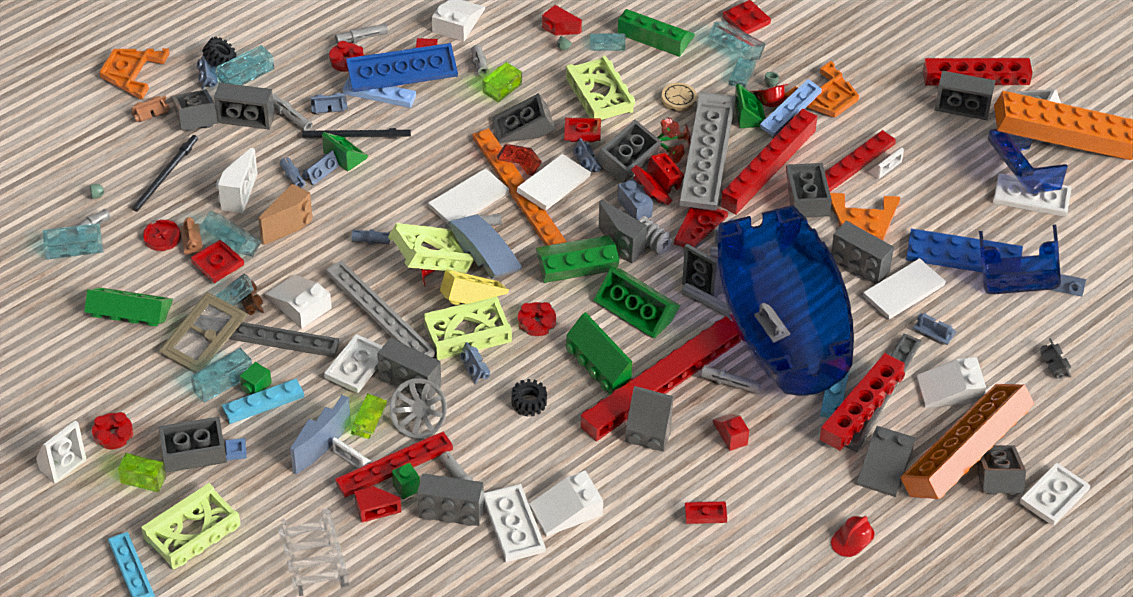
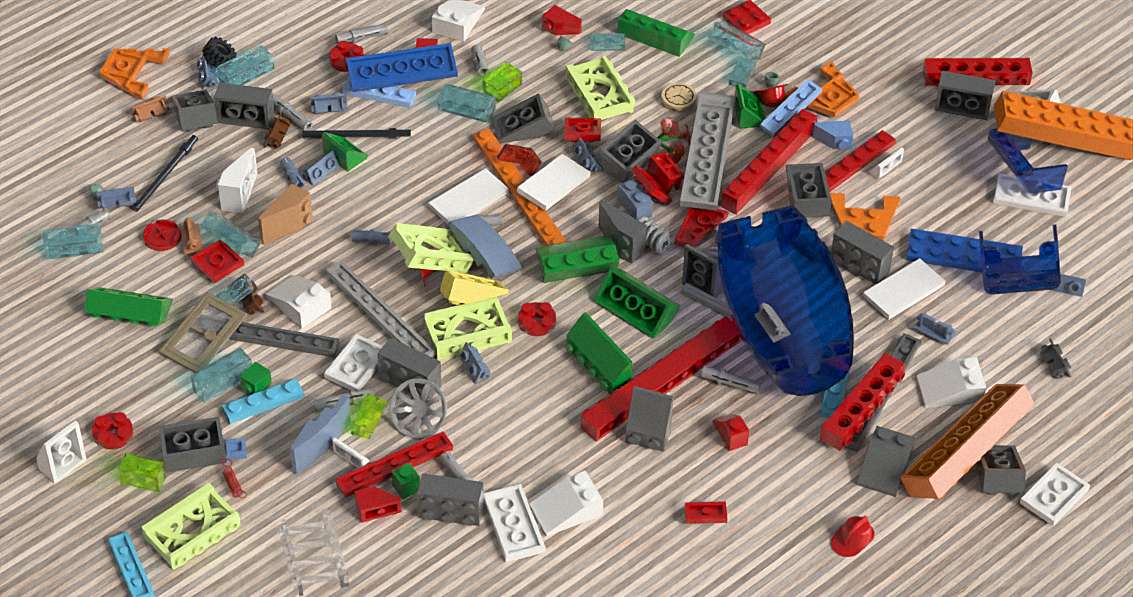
(115, 197): none -> sand blue hinge
(229, 482): none -> red piece
(278, 126): none -> reddish brown hinge
(320, 403): none -> light grey pin
(466, 103): none -> clear light blue brick
(531, 406): black tyre -> none
(834, 134): none -> medium blue slope

